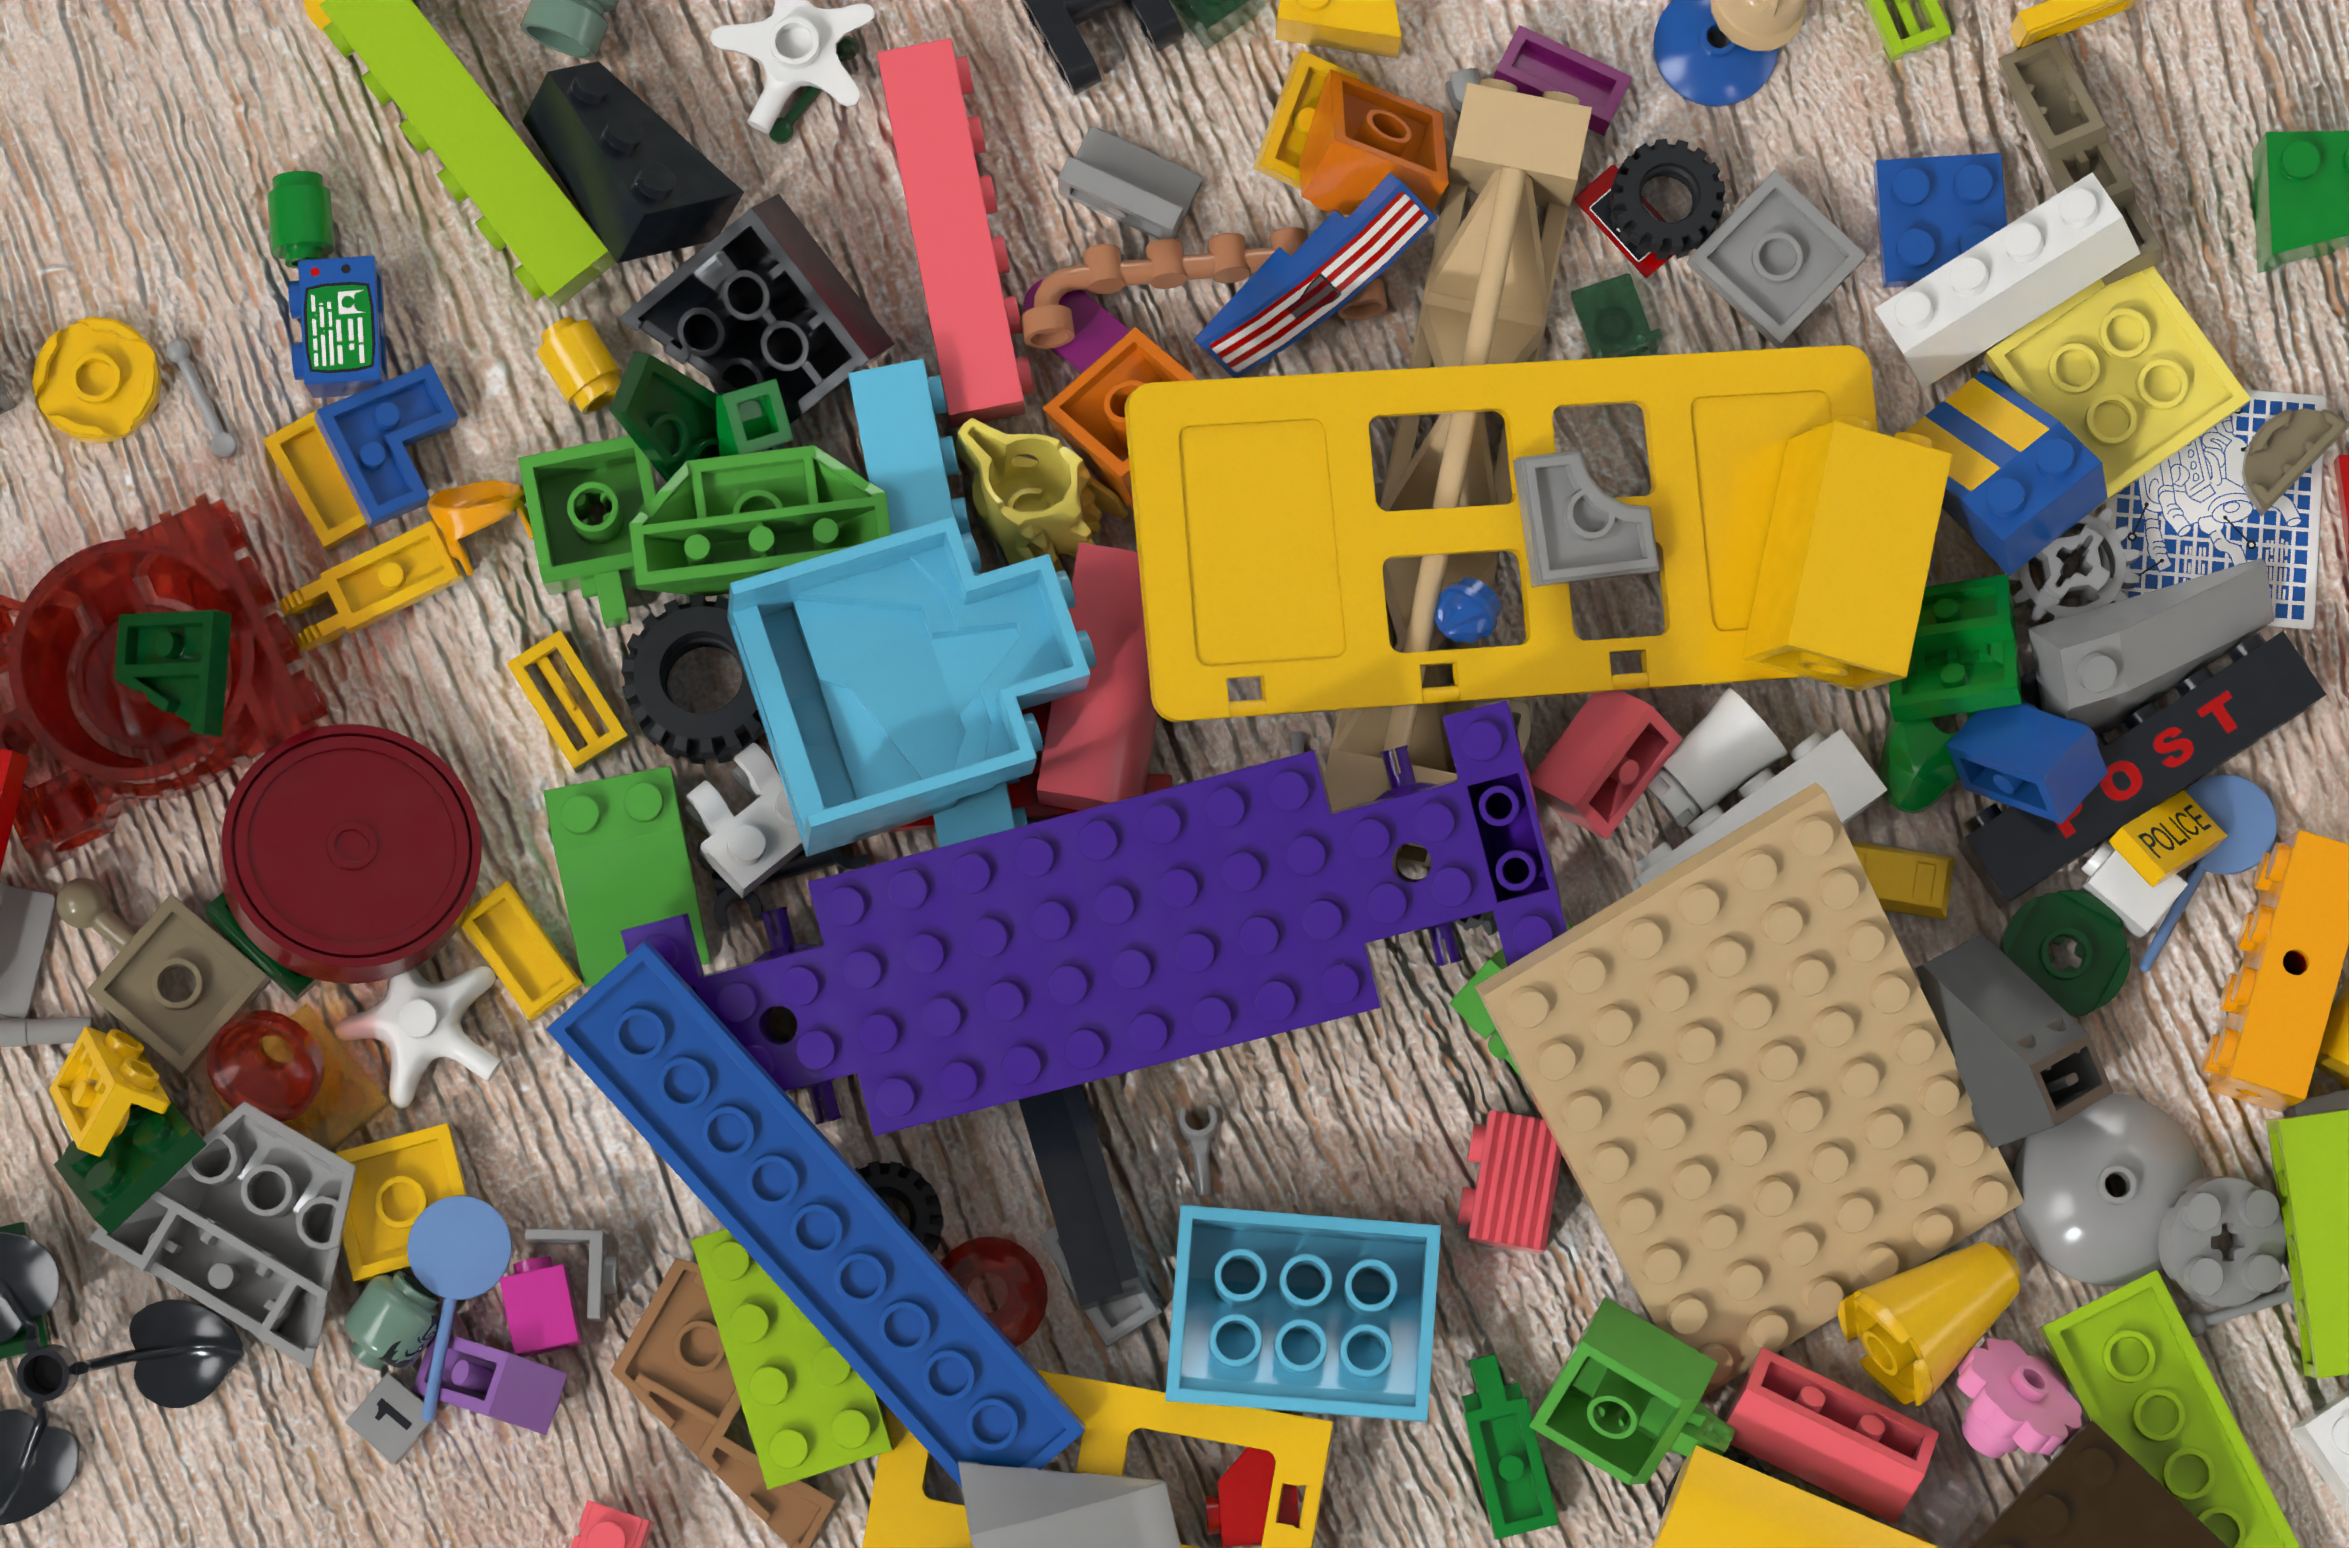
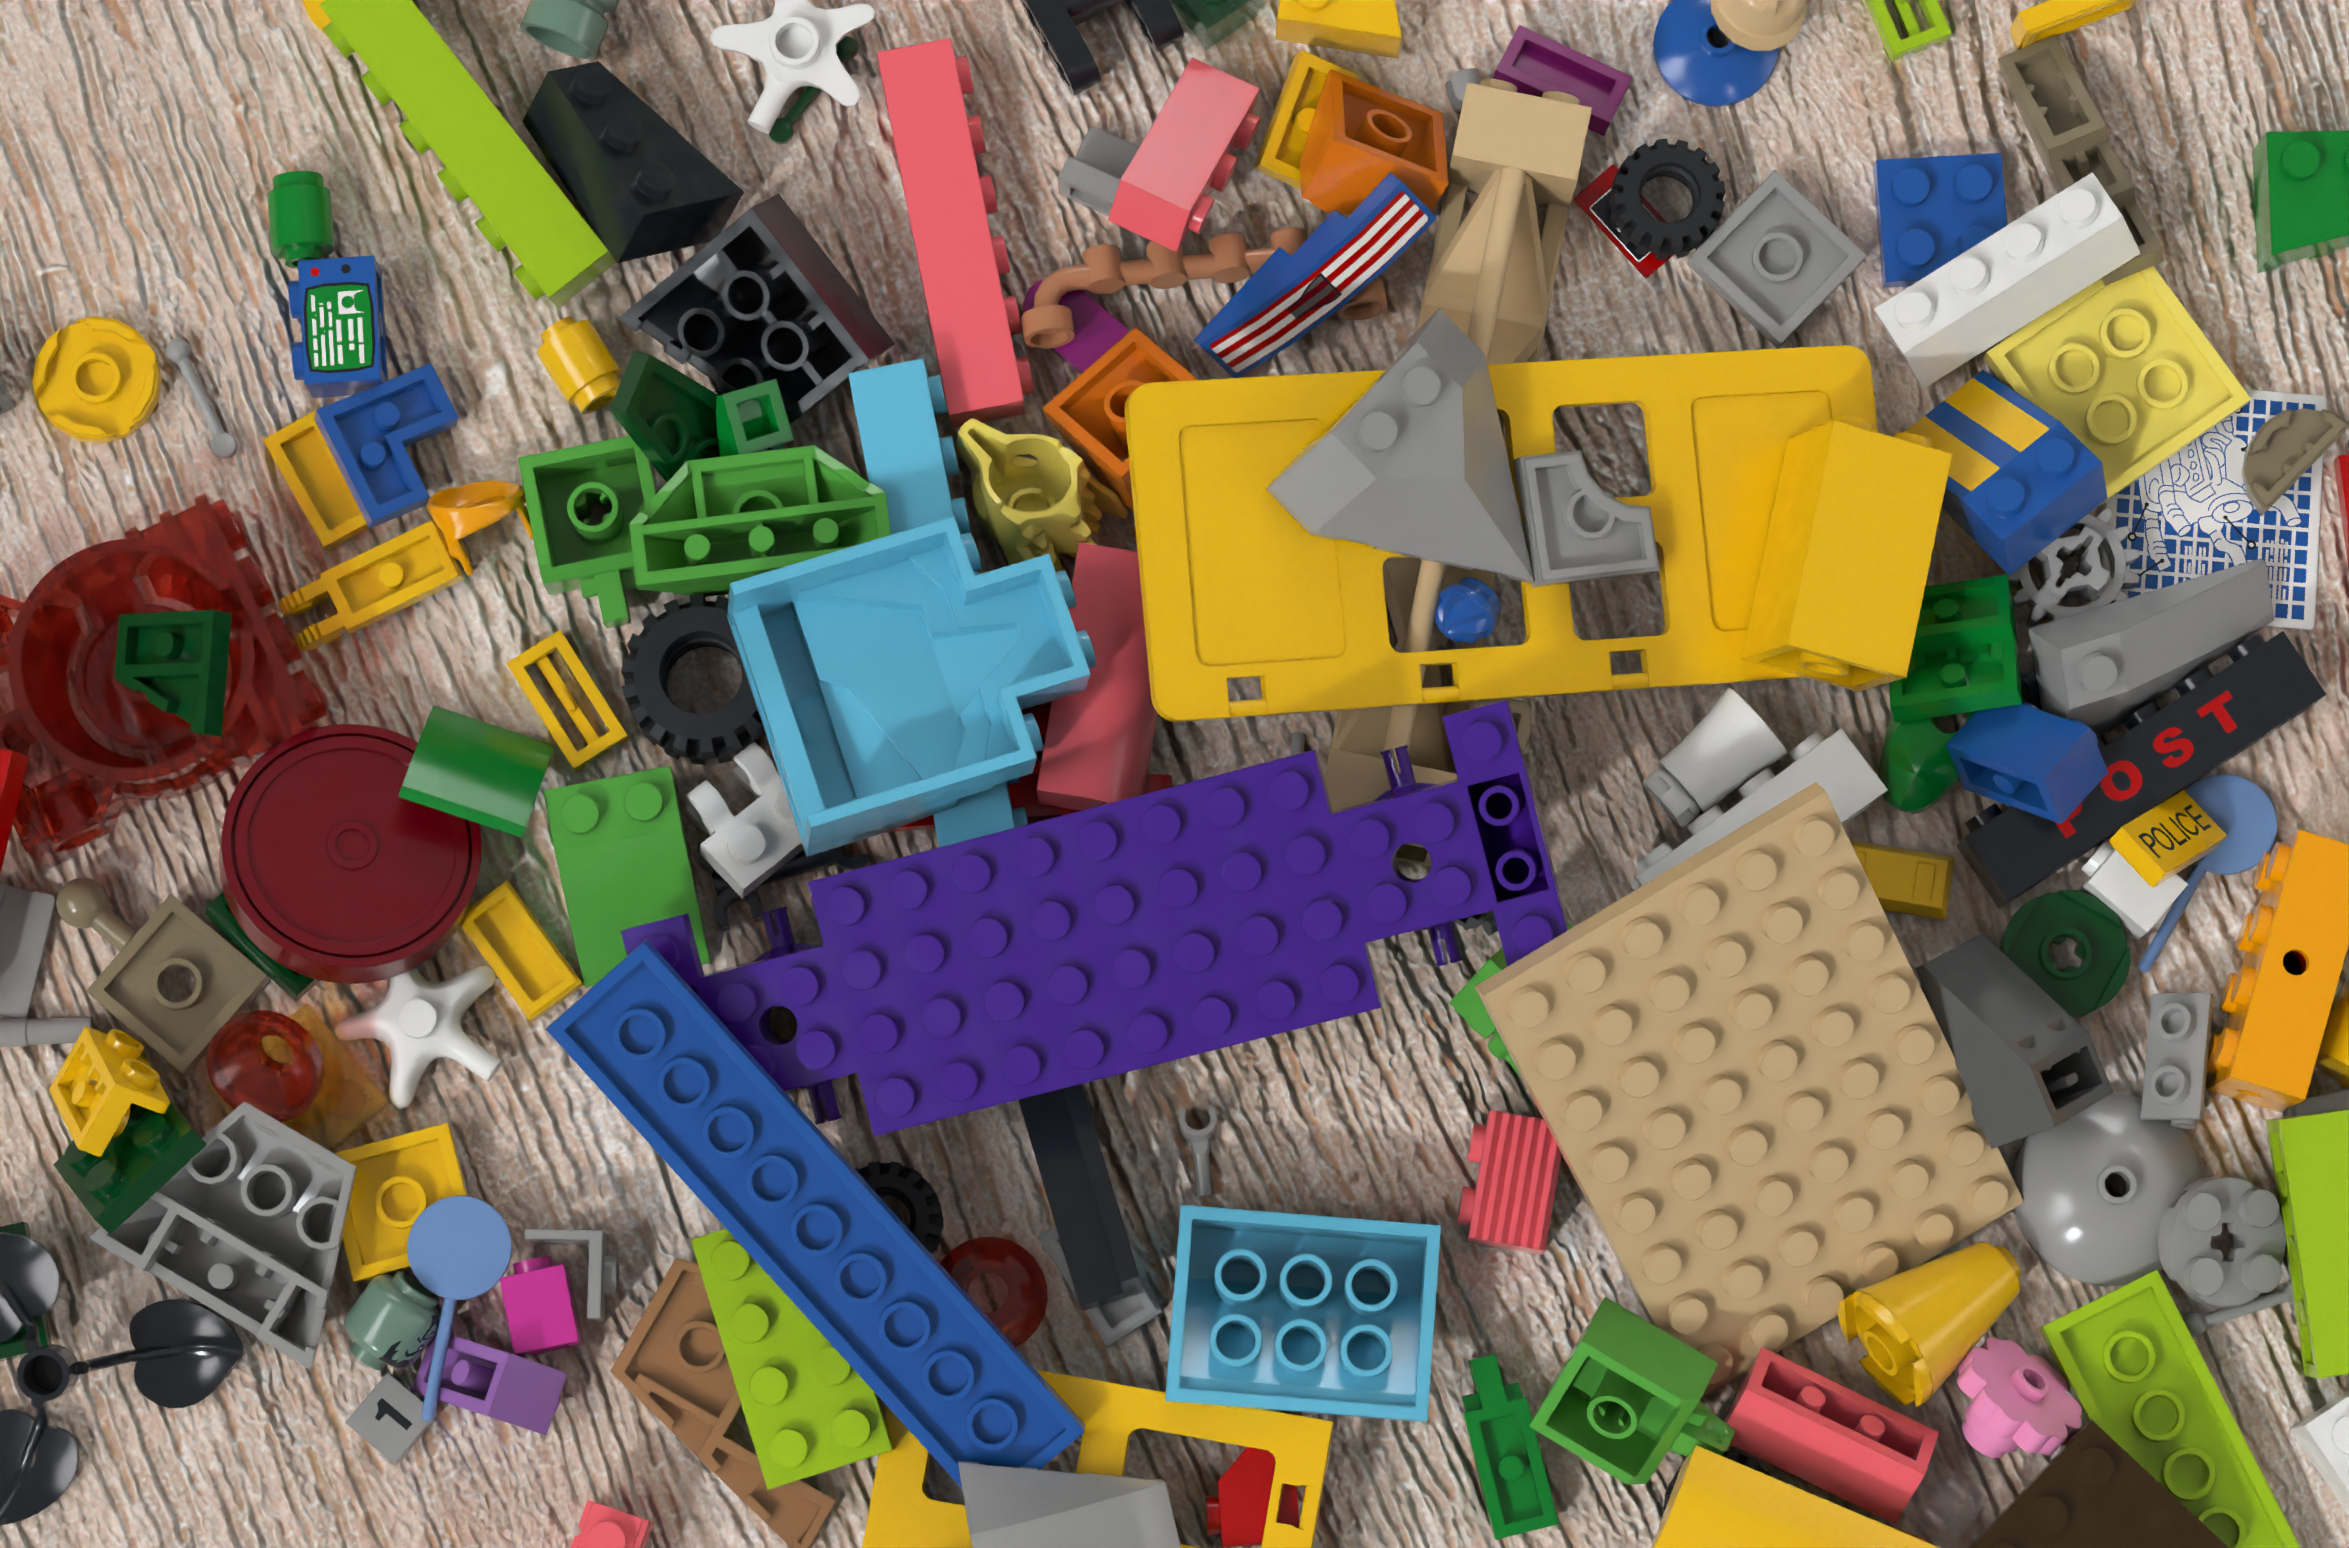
(476, 771): none -> green slope
(1186, 156): none -> coral brick
(1417, 463): none -> light grey wedge
(1604, 761): coral brick -> none
(1614, 319): clear green bracket -> none
(2177, 1058): none -> light grey hinge

